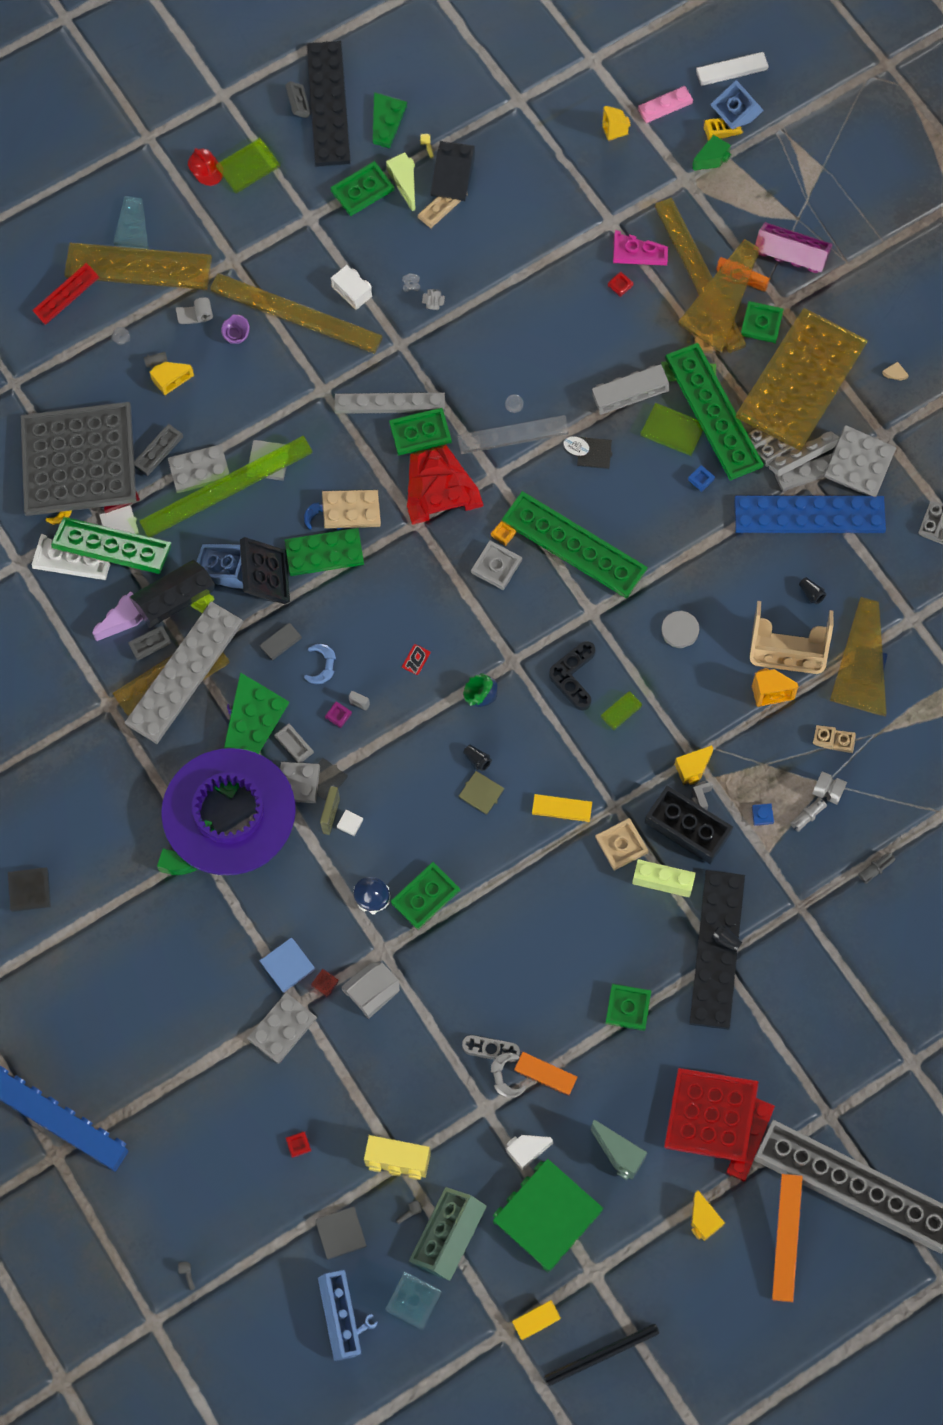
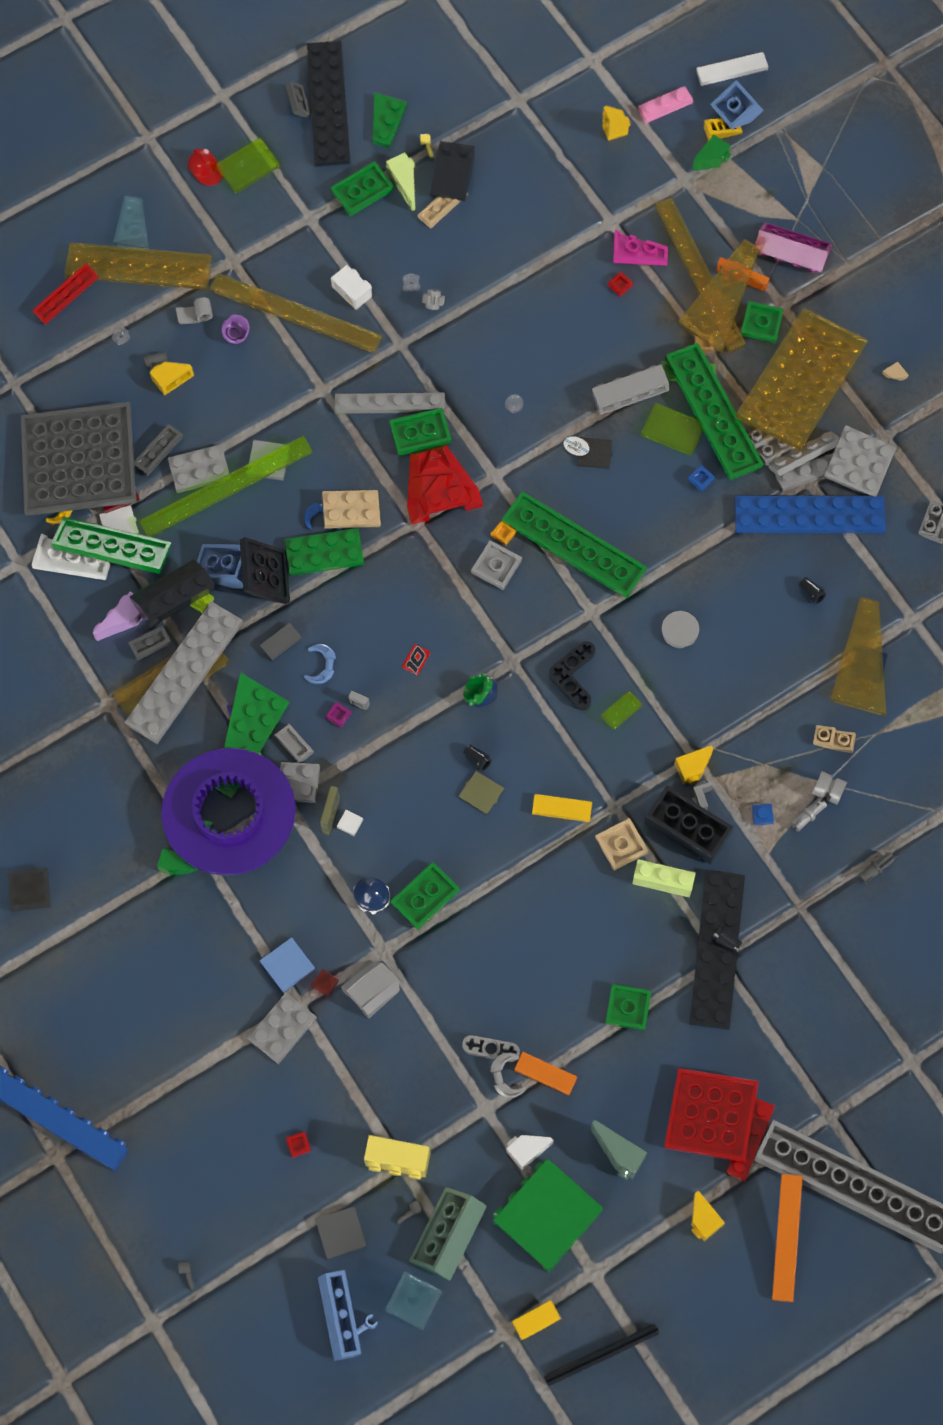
(513, 434): clear tile -> none
(773, 687): light orange slope -> none
(788, 651): tan windscreen -> none

